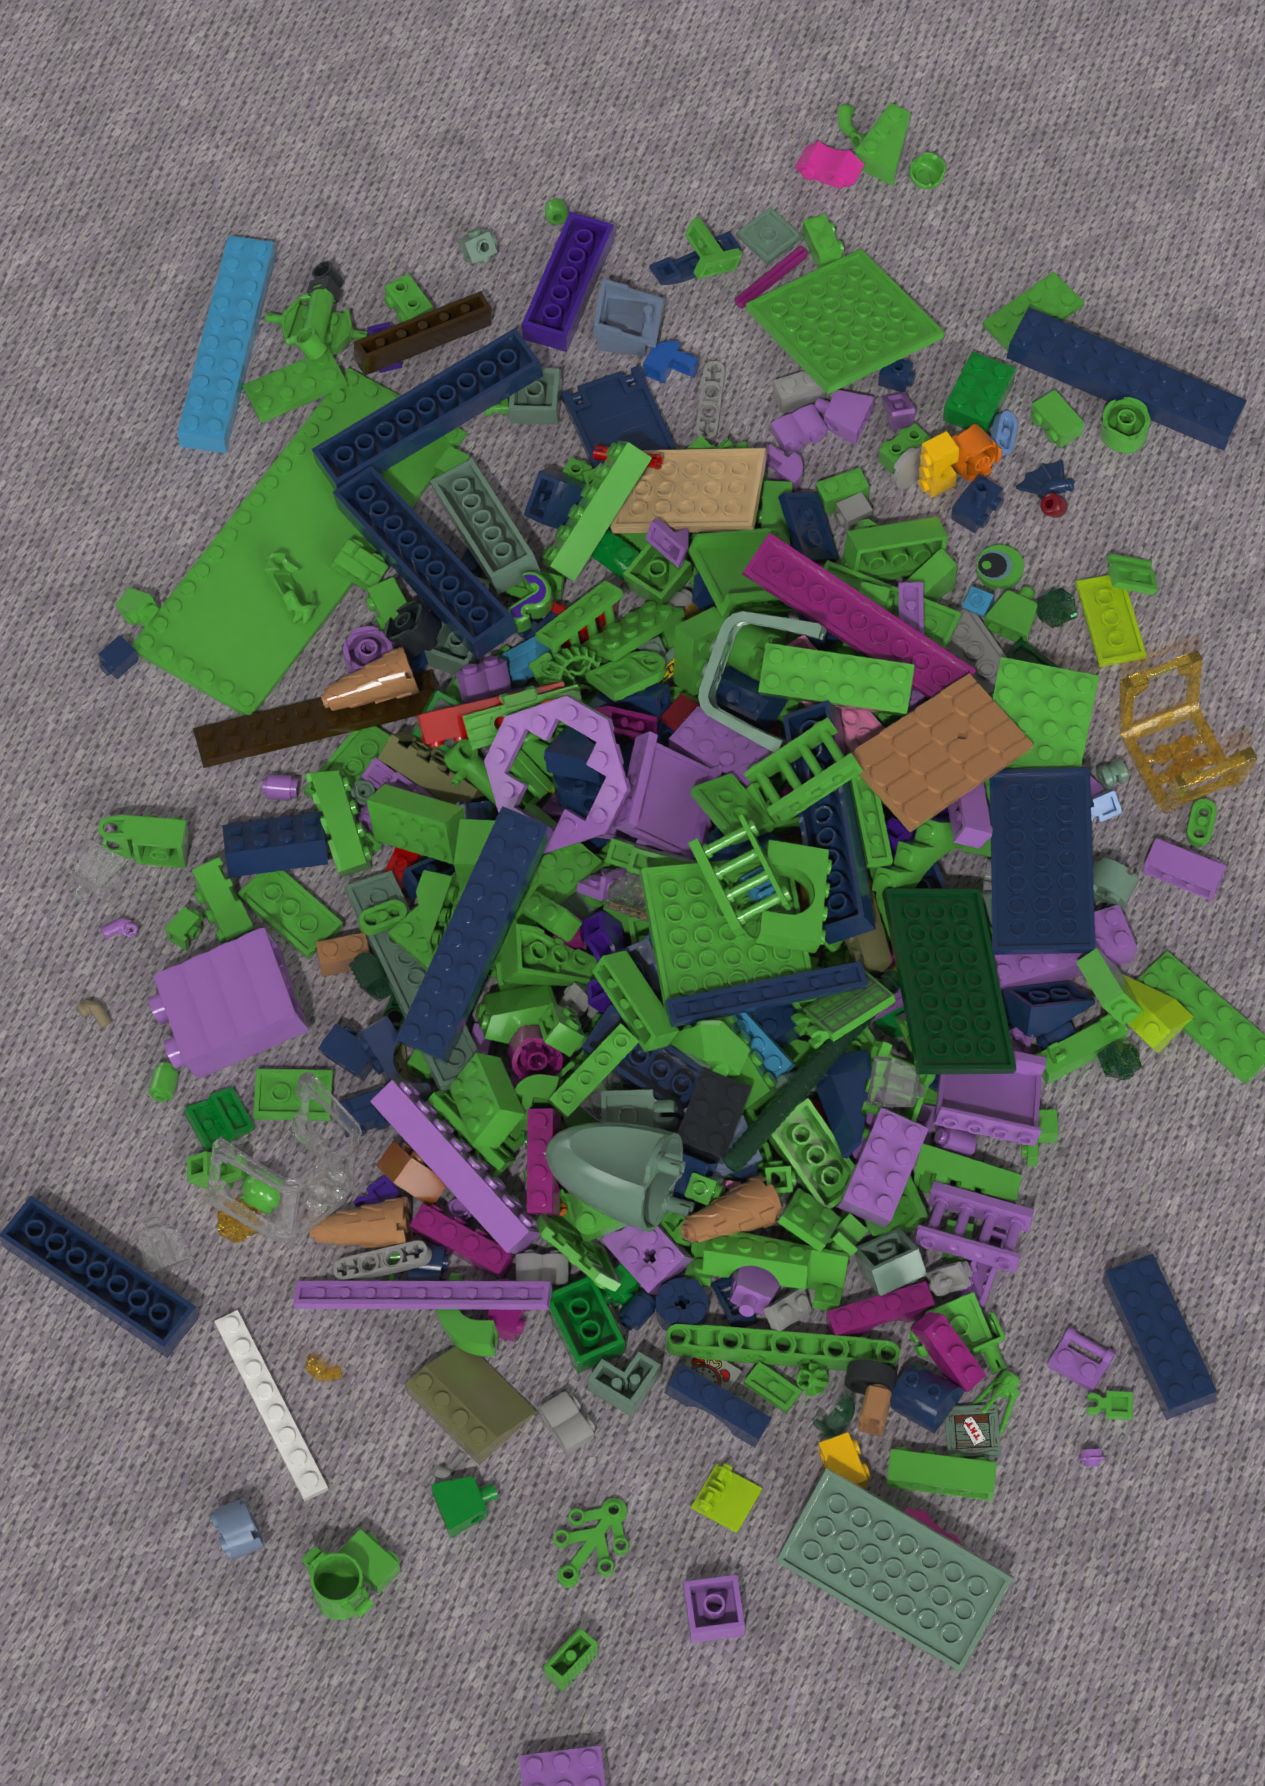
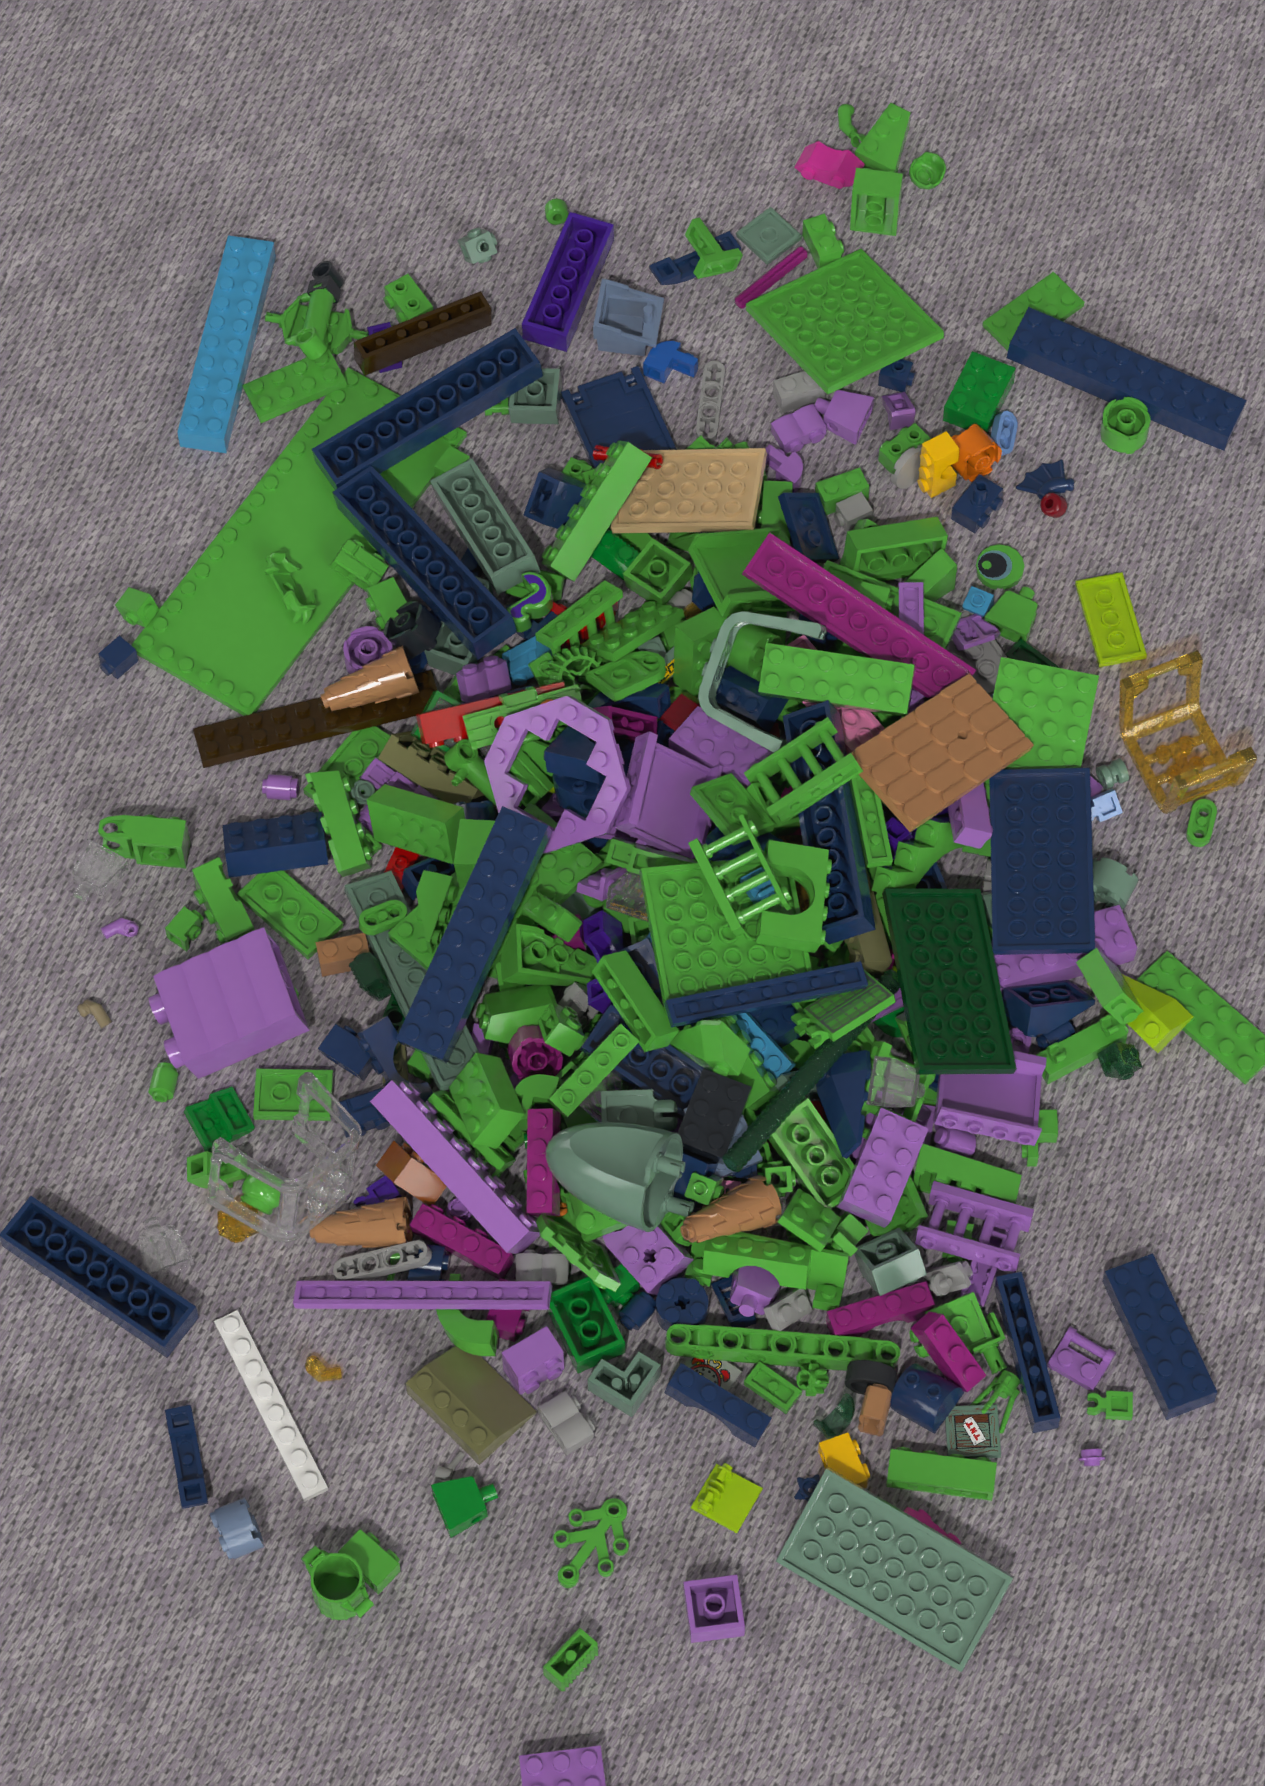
(186, 1456): none -> dark blue slope
(533, 1361): none -> medium lavender brick
(667, 542): medium lavender slope -> none
(804, 1485): none -> dark blue plate
(876, 201): none -> bright green brick
(973, 632): none -> medium lavender slope
(1027, 1352): none -> dark blue brick
(1056, 419): bright green brick -> none
(1056, 607): clear green brick -> none
(1131, 574): bright green plate -> none
(1184, 868): medium lavender brick -> none

